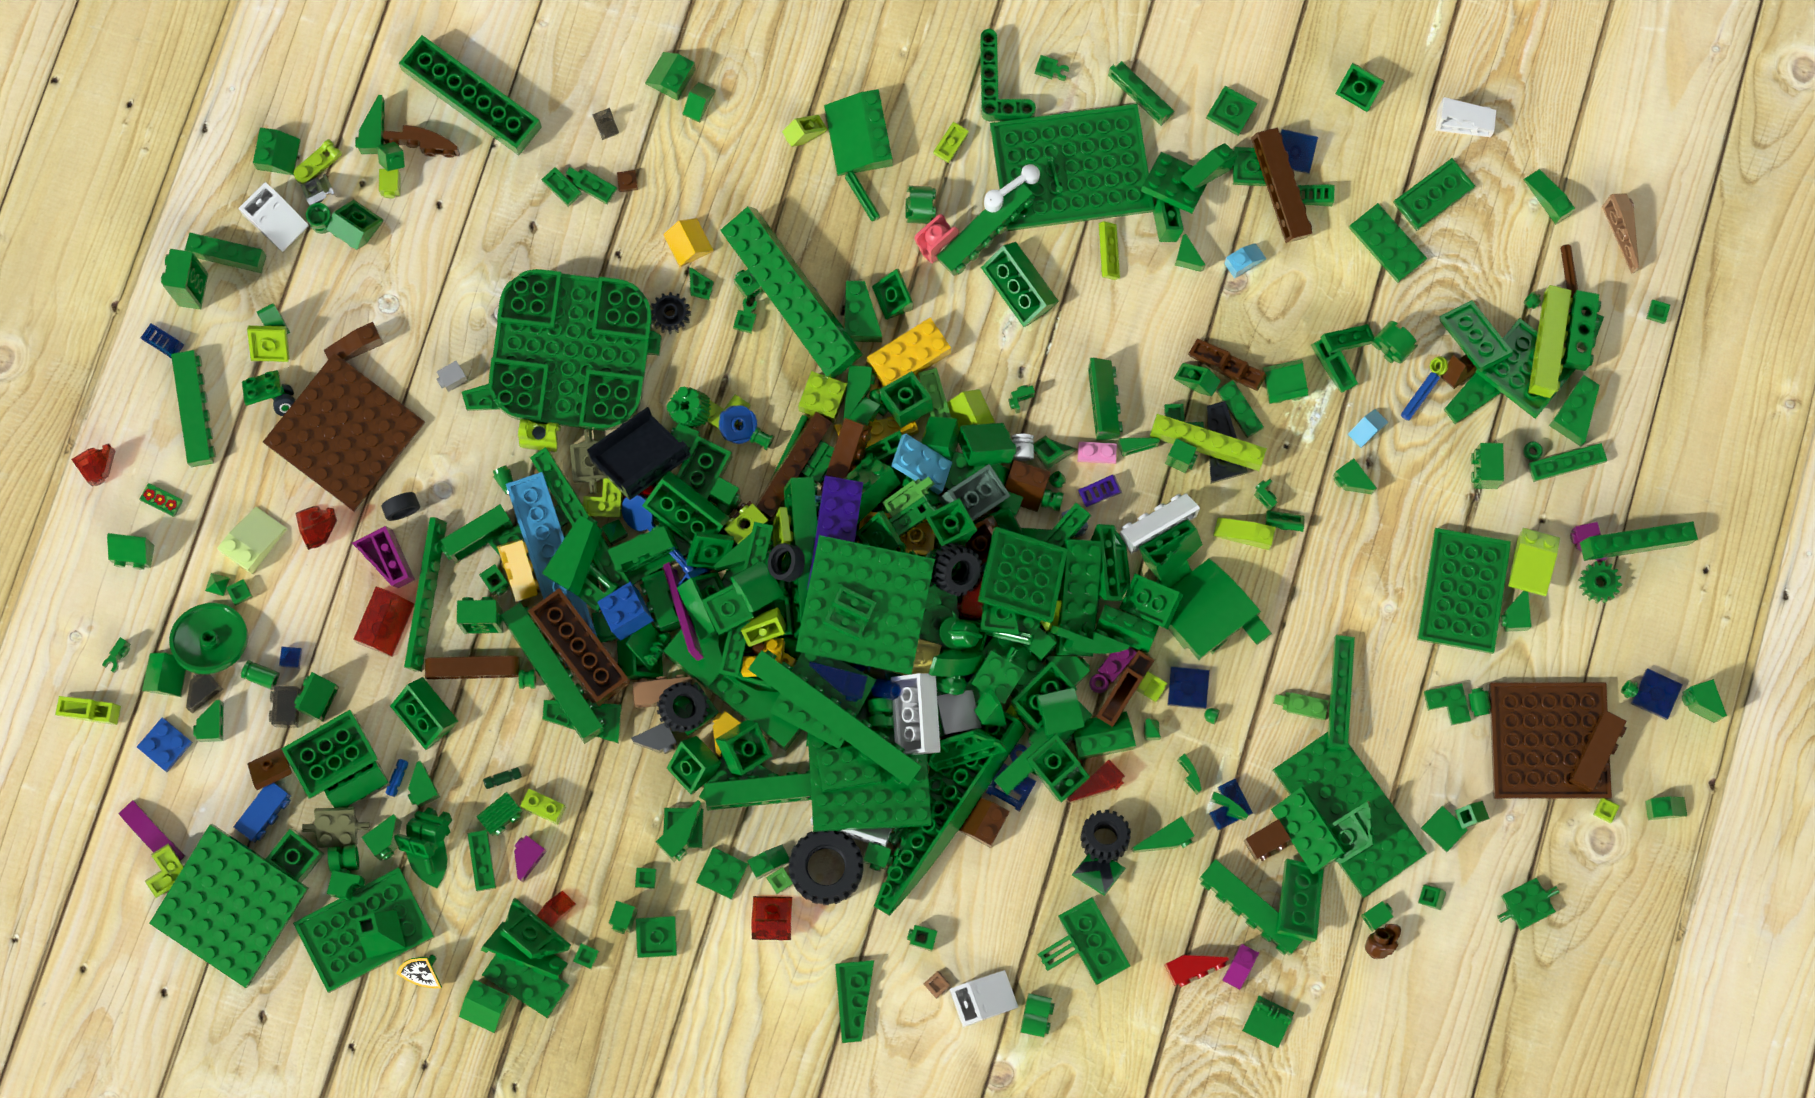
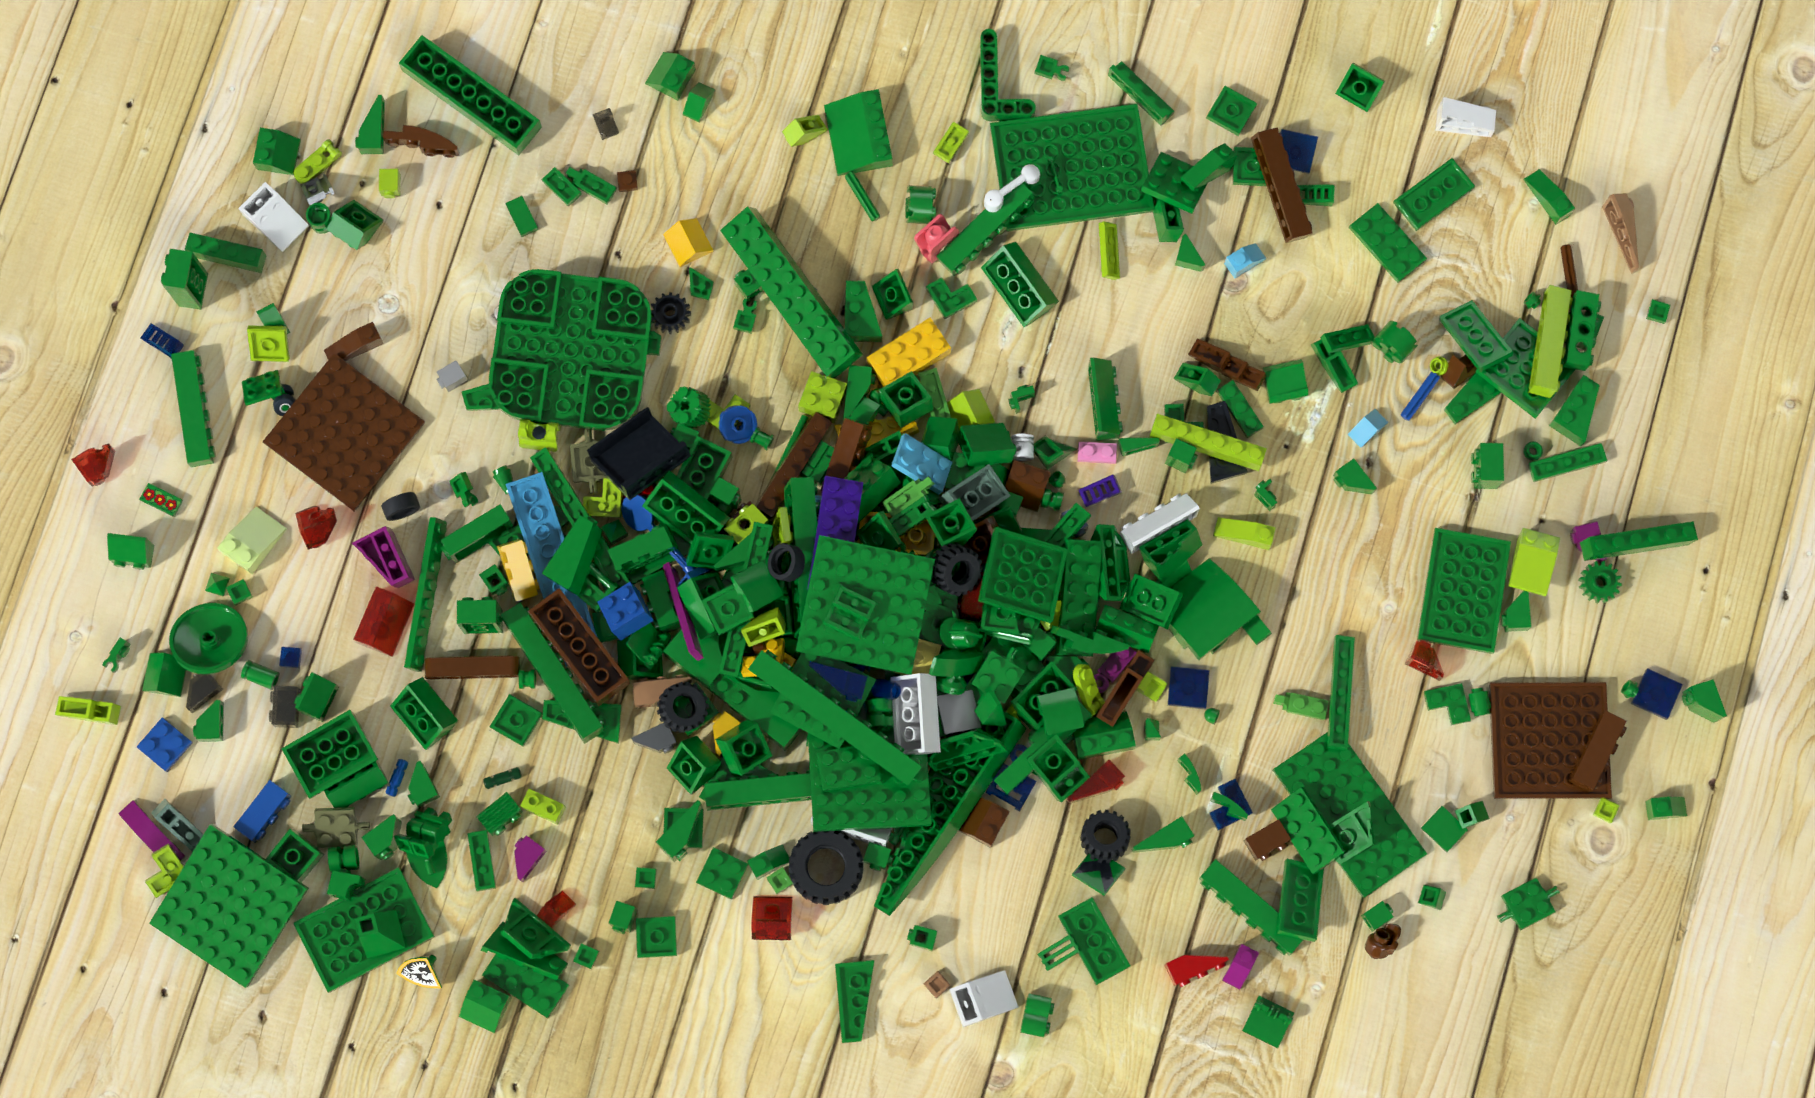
(177, 824): none -> sand green slope
(269, 768): reddish brown plate -> none
(390, 156): green brick -> none
(462, 486): none -> green plate
(516, 720): none -> green tile
(521, 216): none -> green tile
(948, 302): none -> green plate
(1087, 688): none -> lime plate
(1285, 521): green plate -> none
(1425, 660): none -> clear red slope

